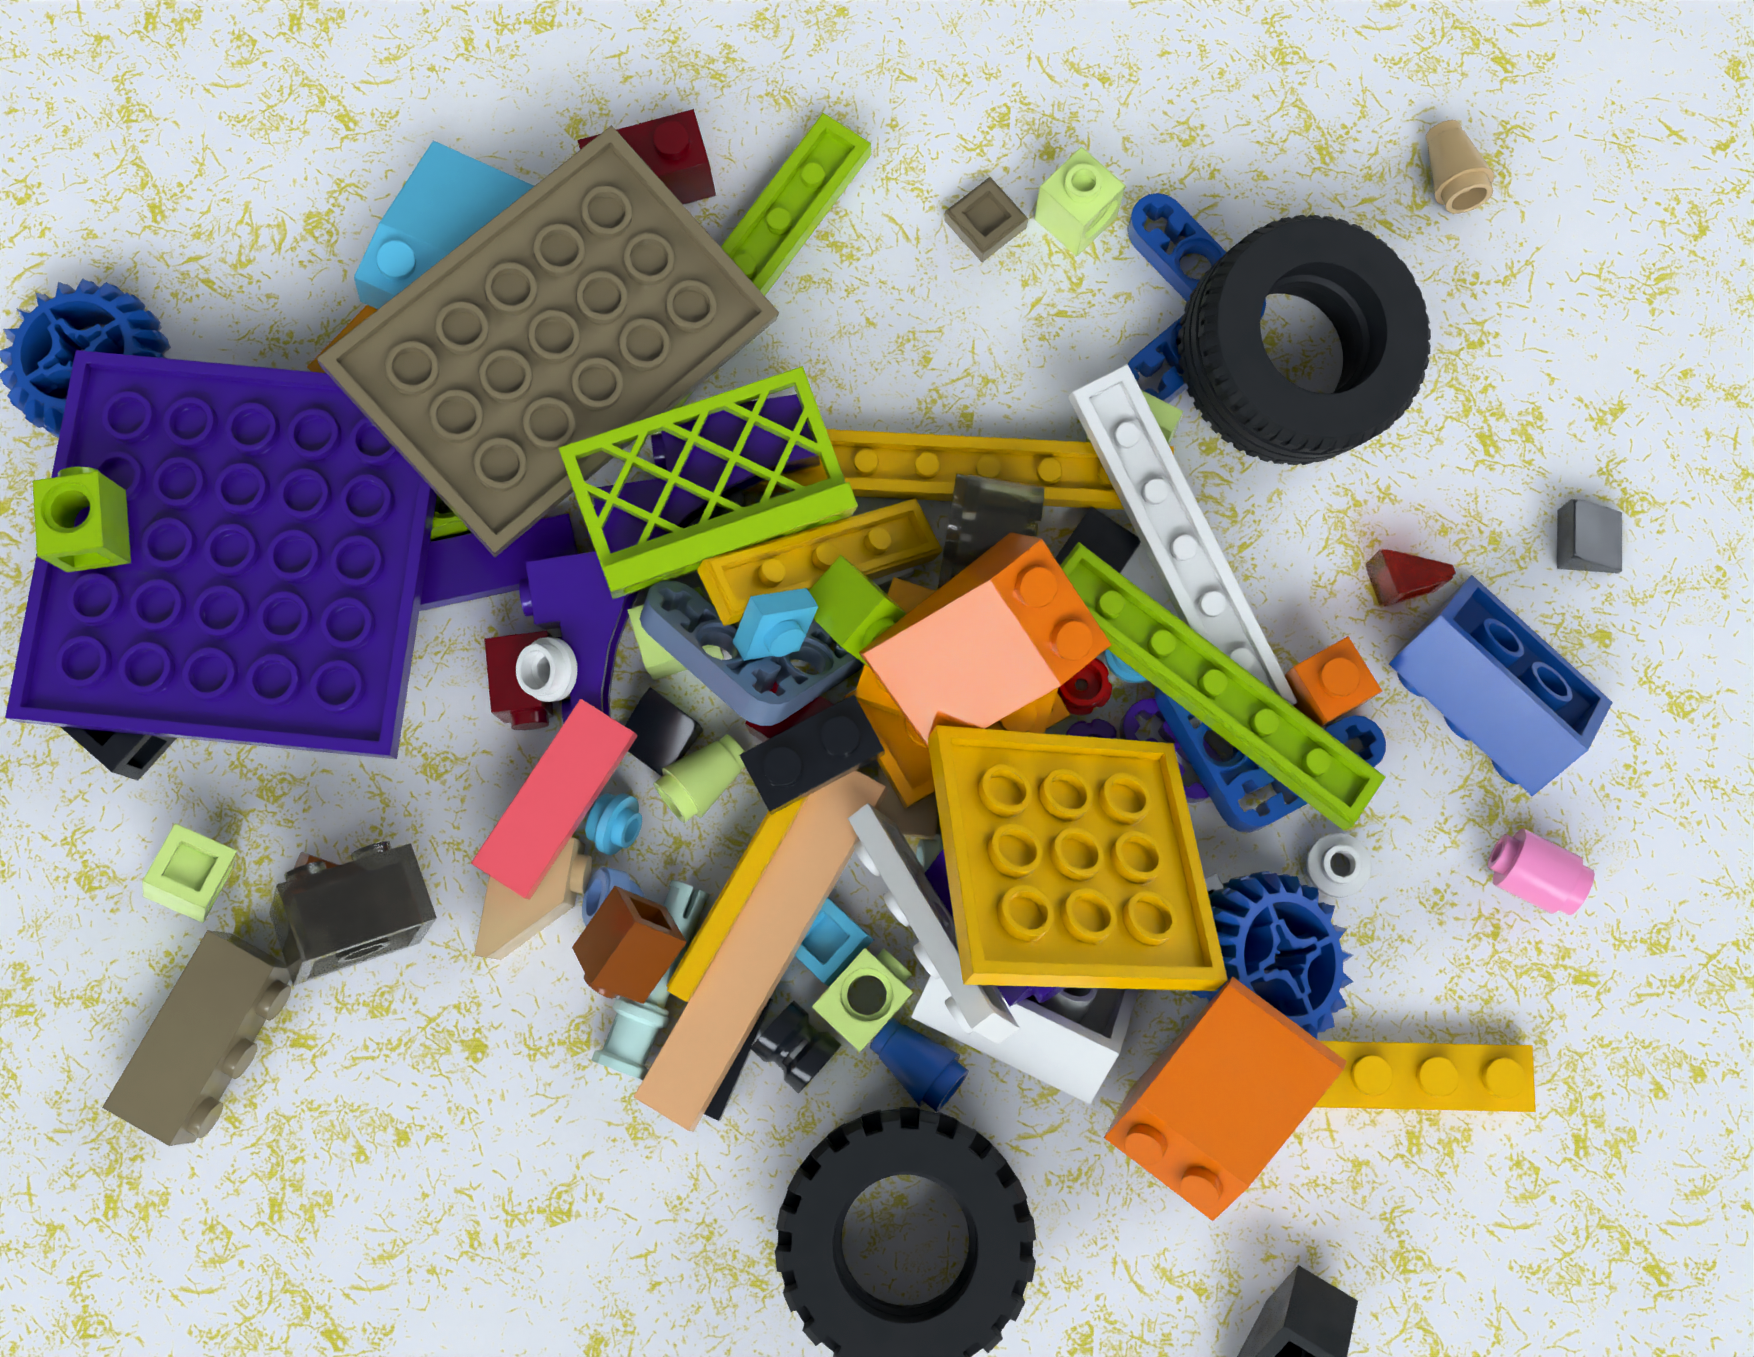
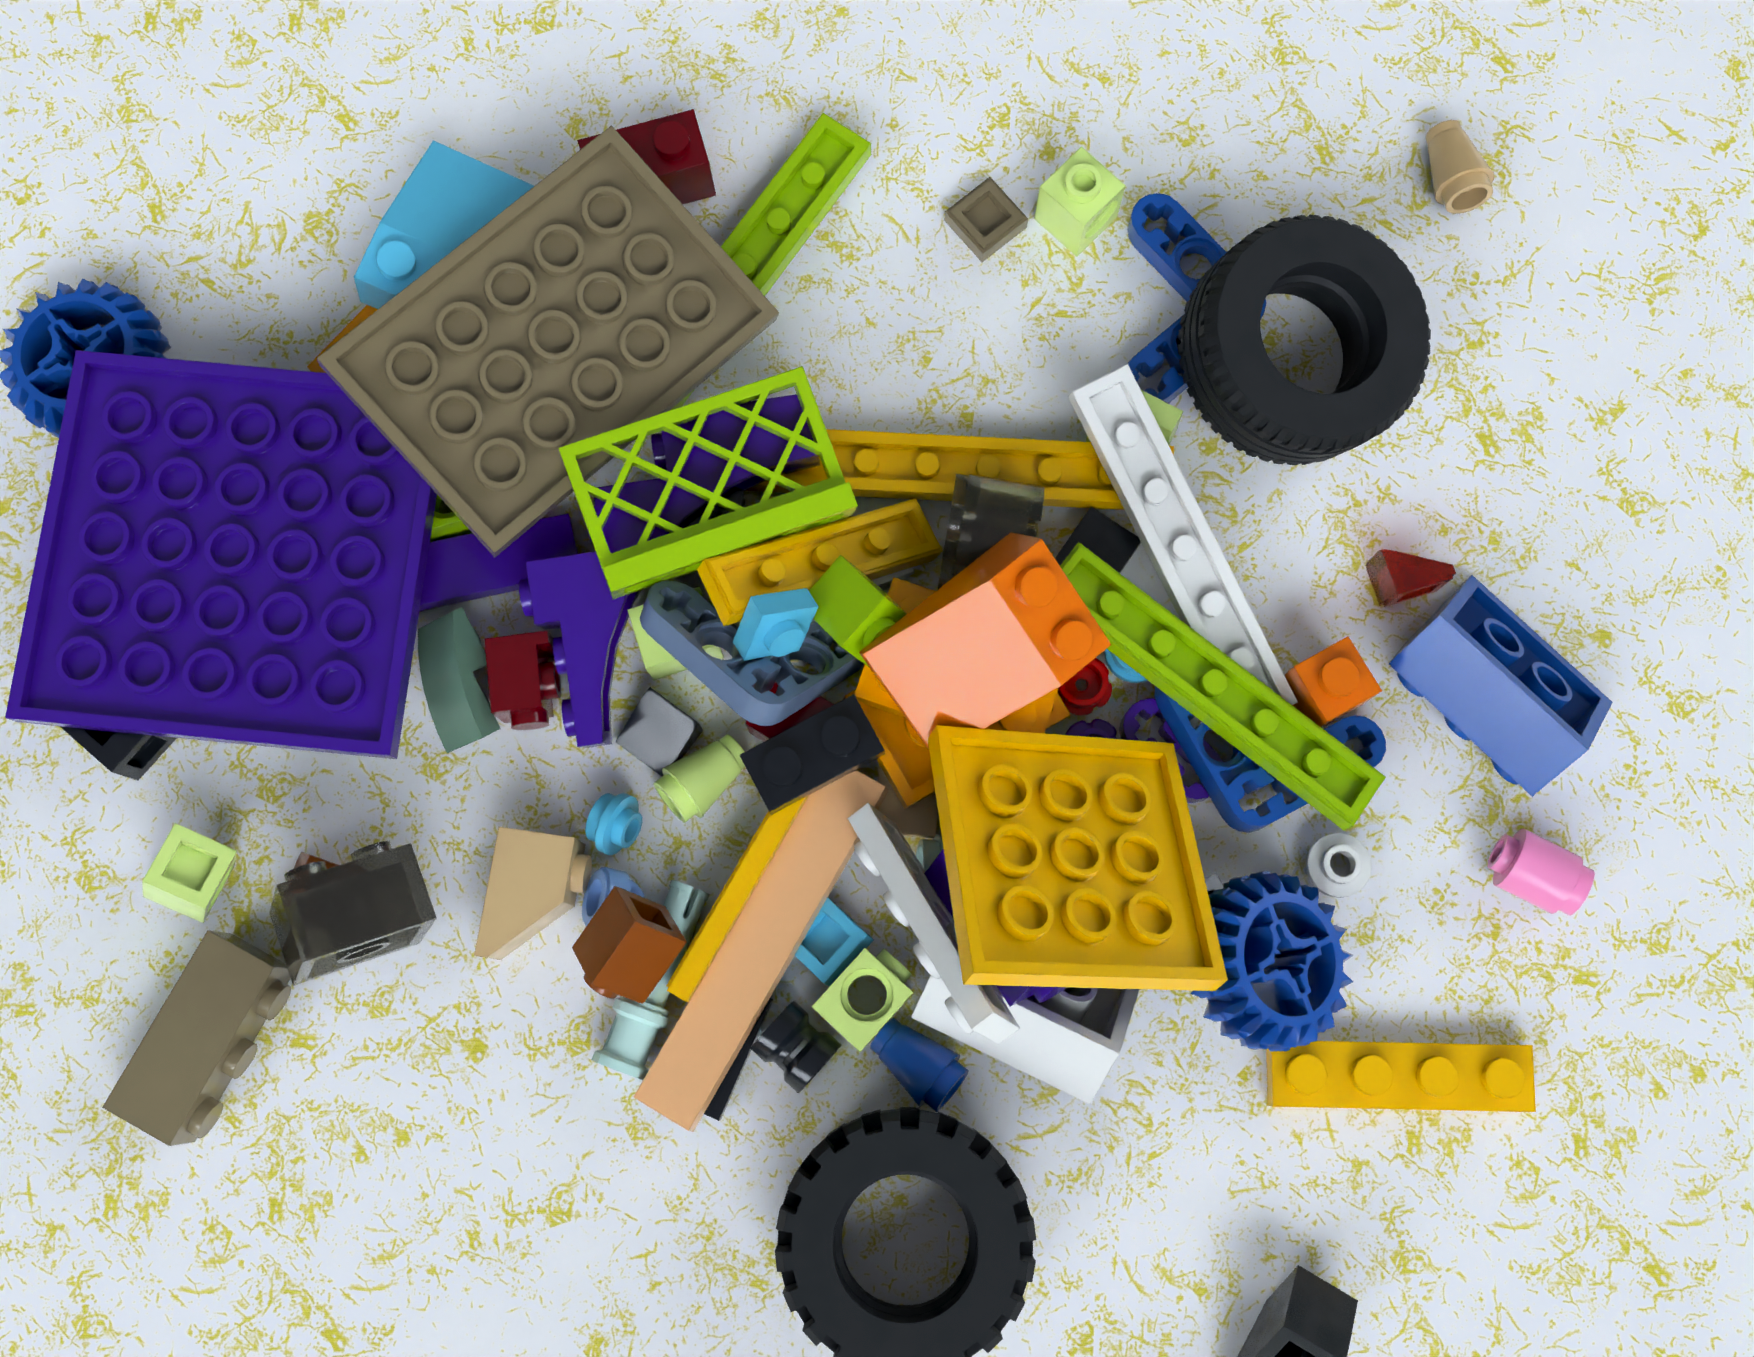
(97, 541): lime brick -> none
(447, 657): none -> sand green slope
(547, 669): white plate -> none
(554, 799): coral tile -> none
(1223, 1098): orange slope -> none
(1589, 537): slope -> none

